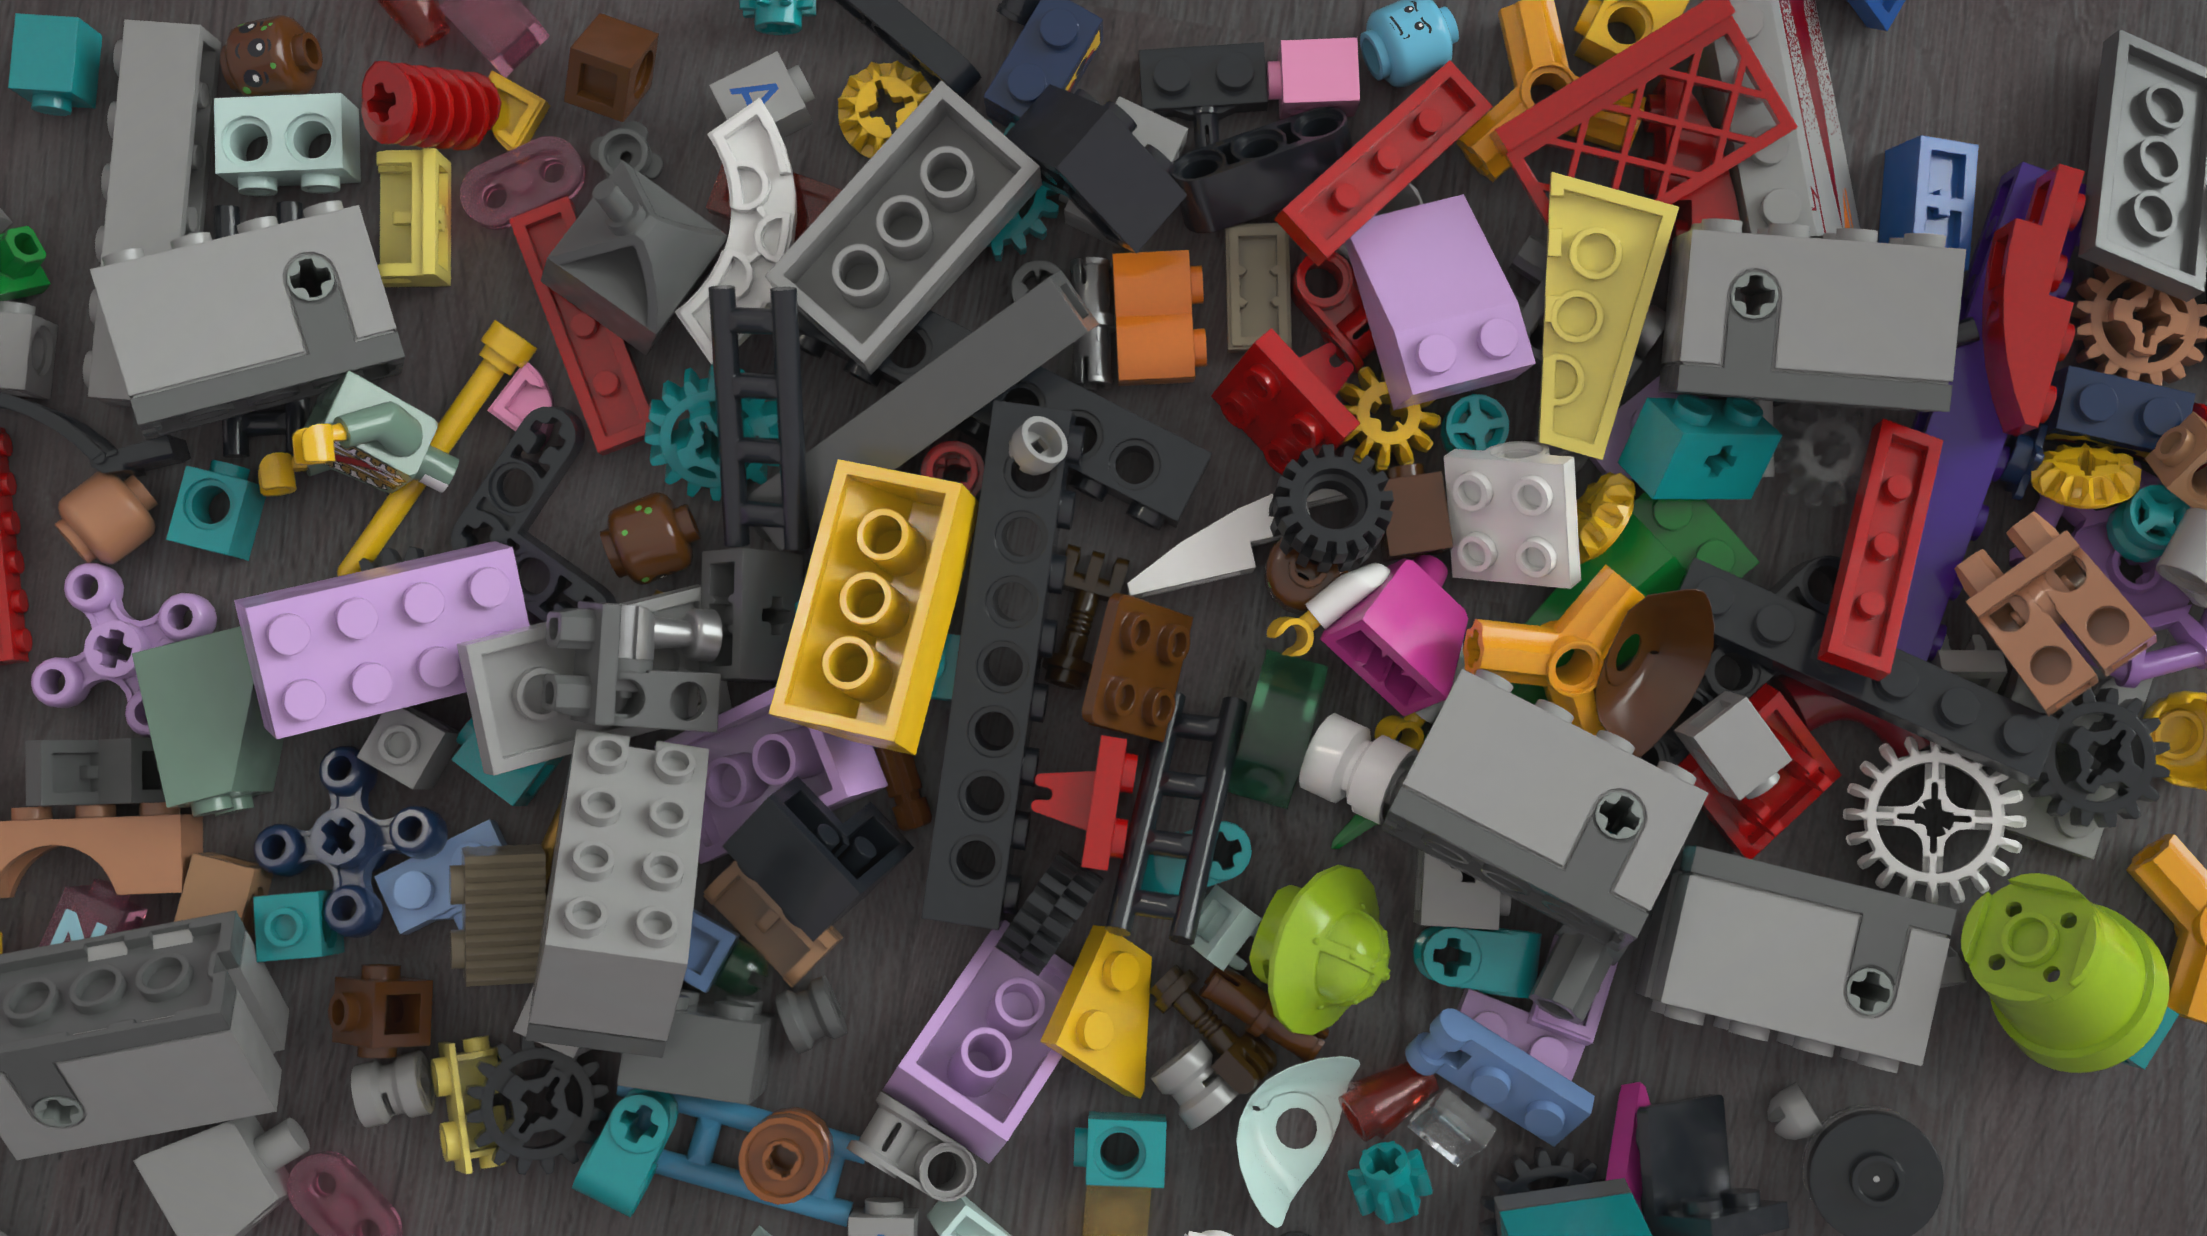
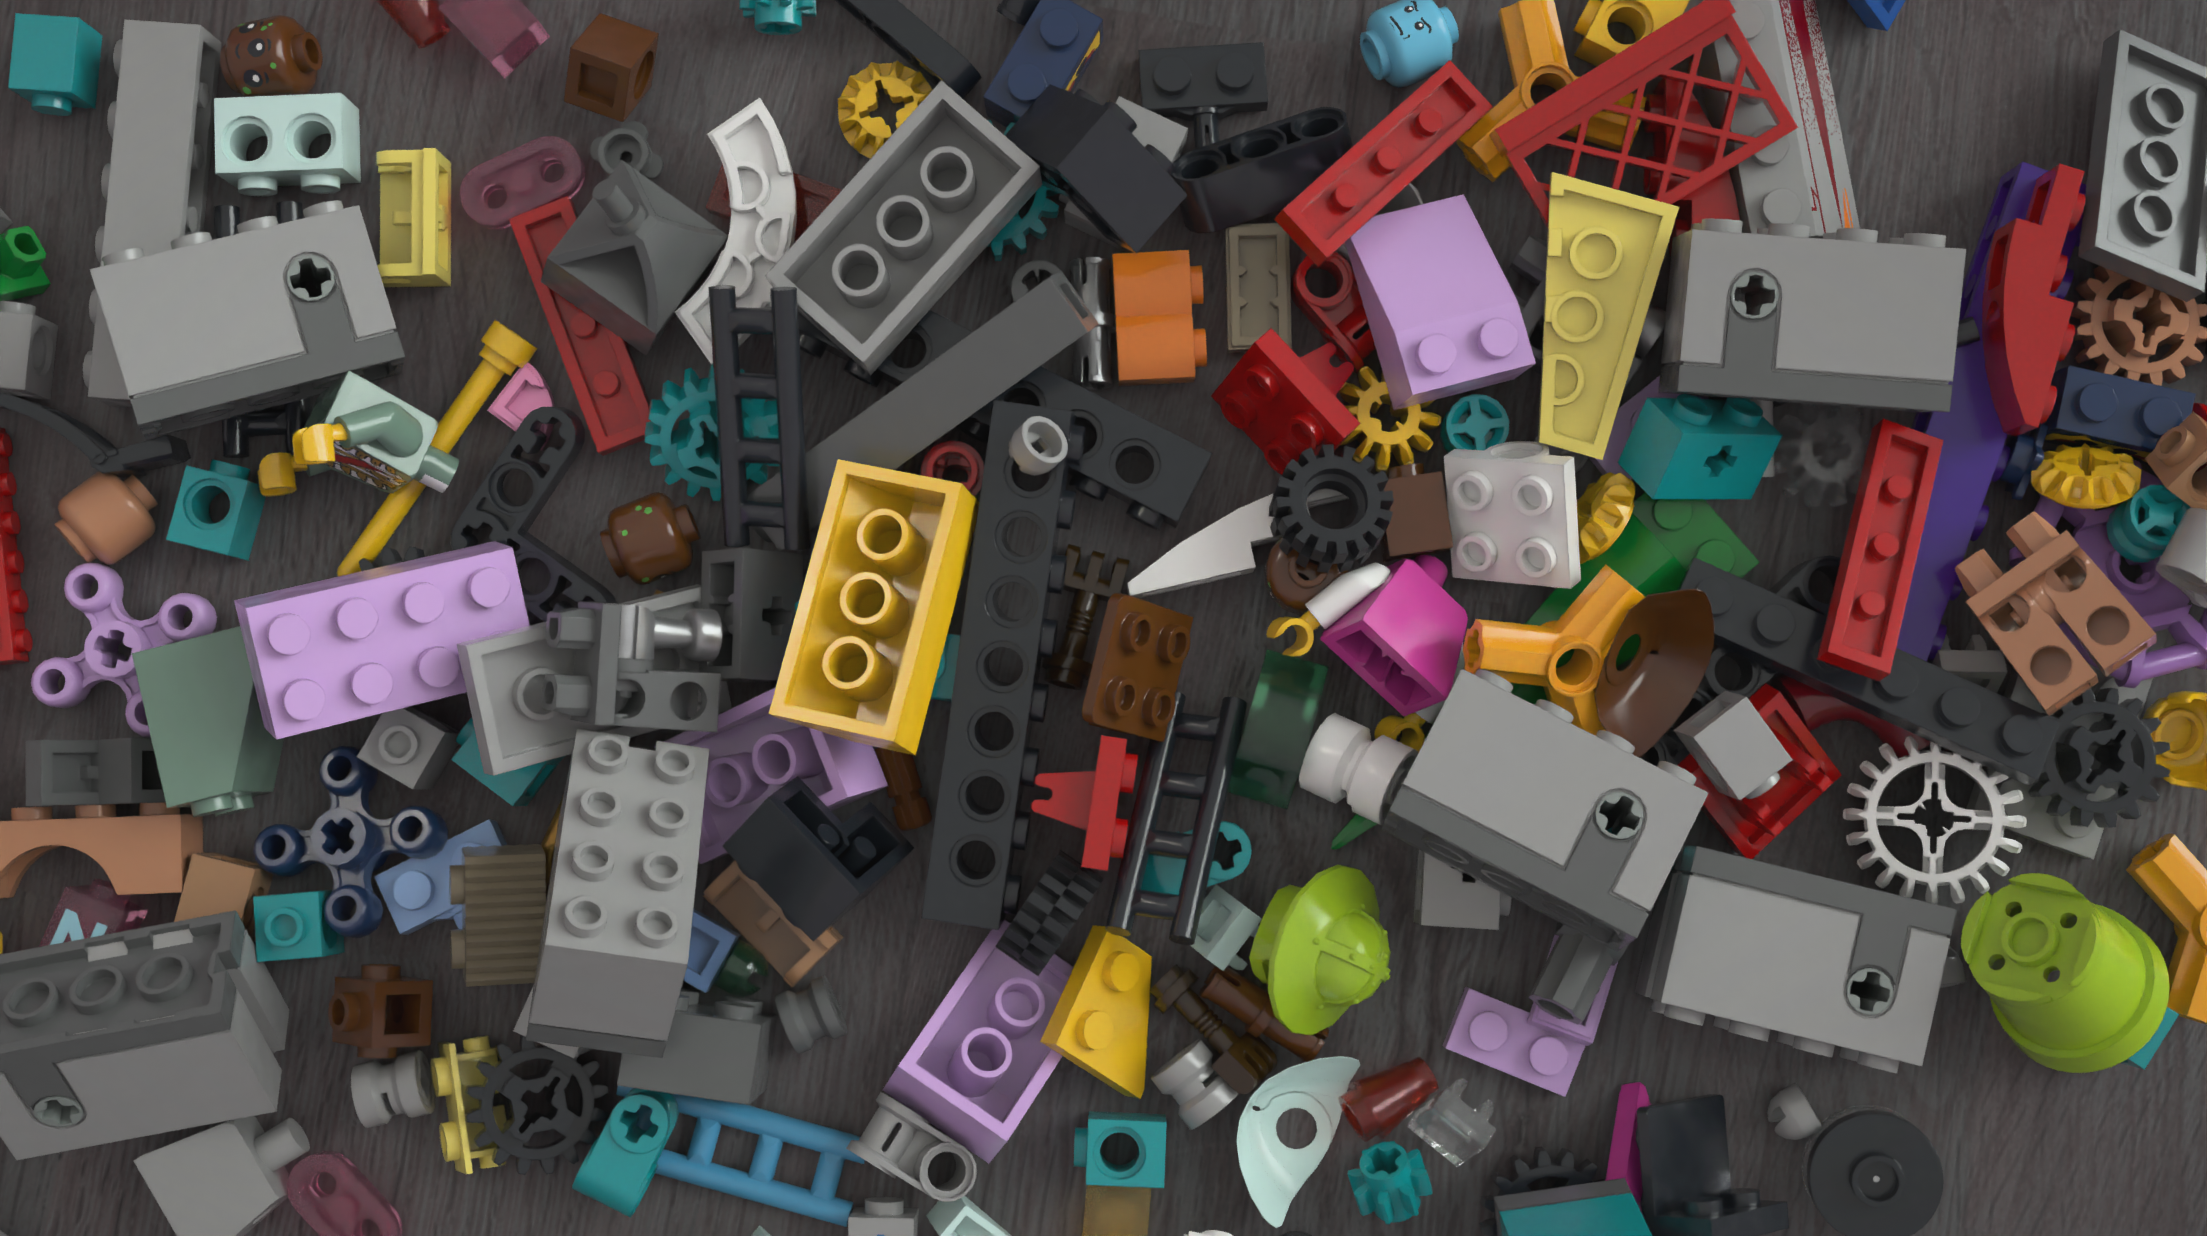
(428, 106): red piece -> none
(519, 113): yellow tile -> none
(780, 90): light grey brick -> none
(786, 1155): dark orange wheel -> none
(1315, 76): bright pink brick -> none
(1488, 960): teal piece -> none
(1500, 1076): medium blue plate -> none
(1930, 191): blue hinge -> none

